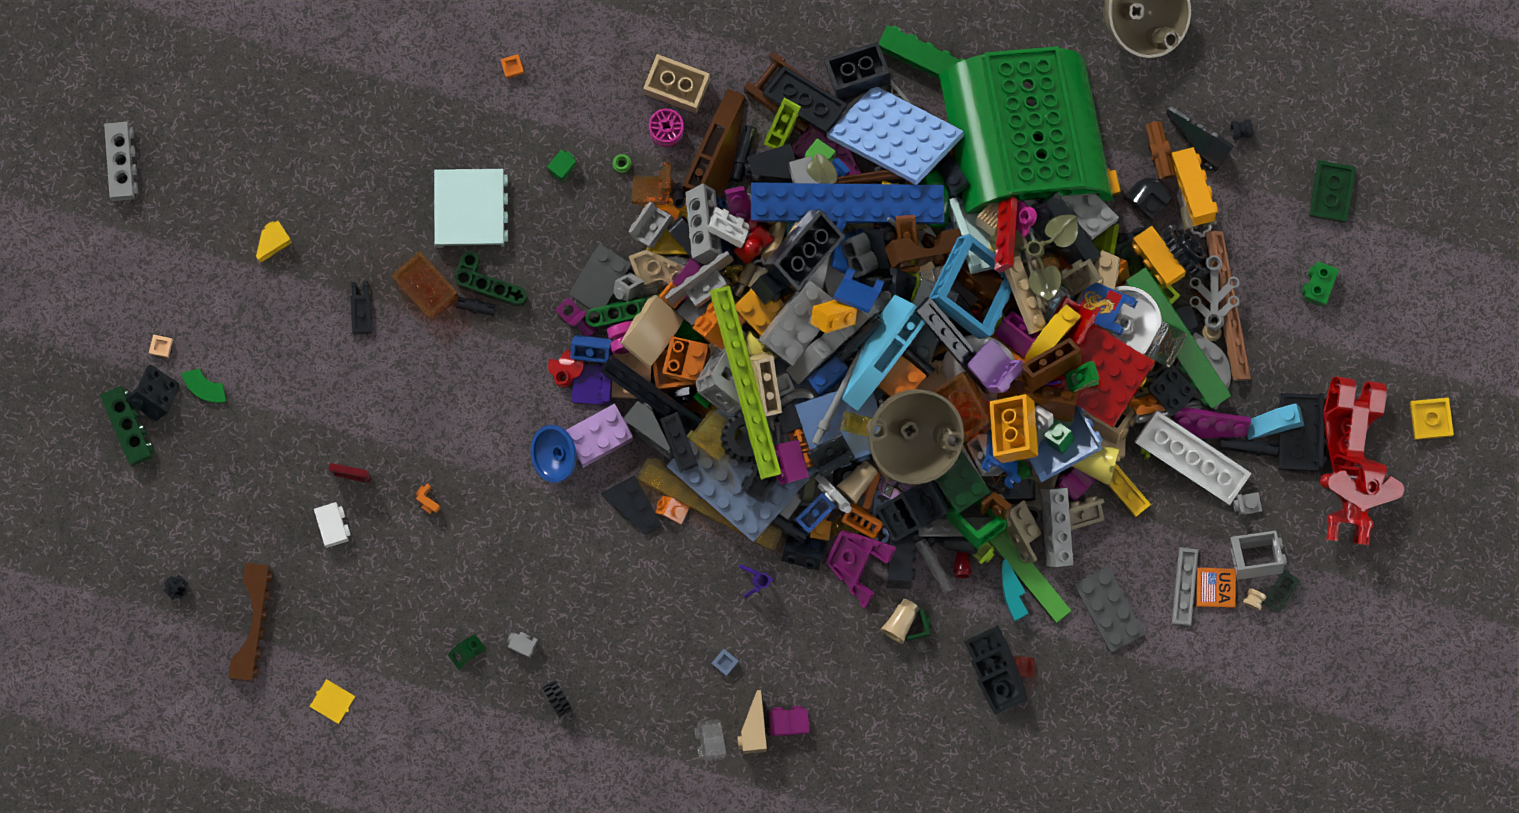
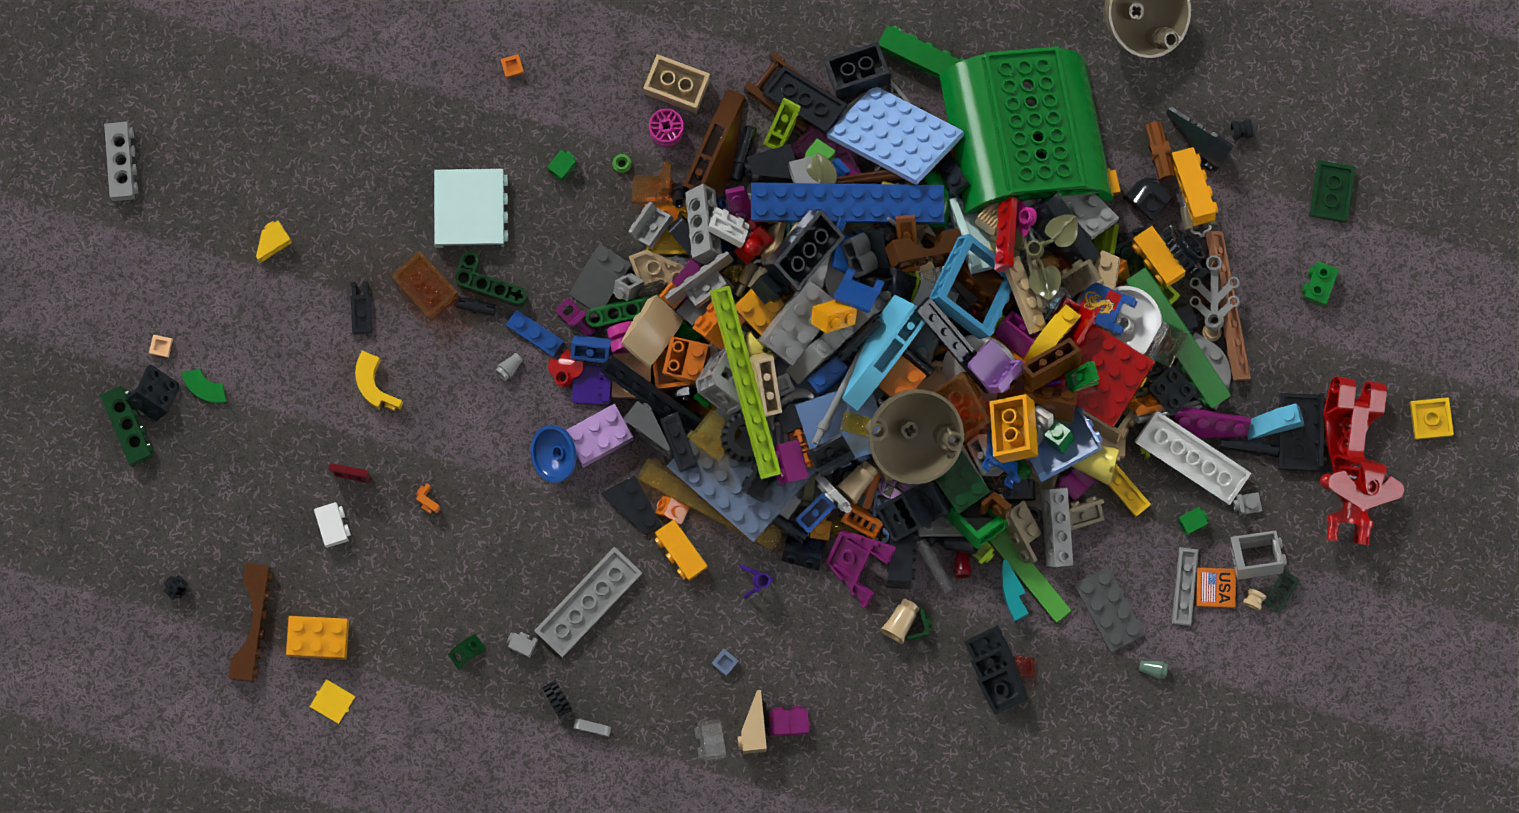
(317, 637): none -> light orange brick
(365, 378): none -> yellow arch
(508, 367): none -> light grey cone
(534, 333): none -> blue plate
(588, 602): none -> light grey plate
(592, 727): none -> light grey beam
(680, 551): none -> light orange brick
(1156, 669): none -> sand green cone
(1193, 521): none -> green brick

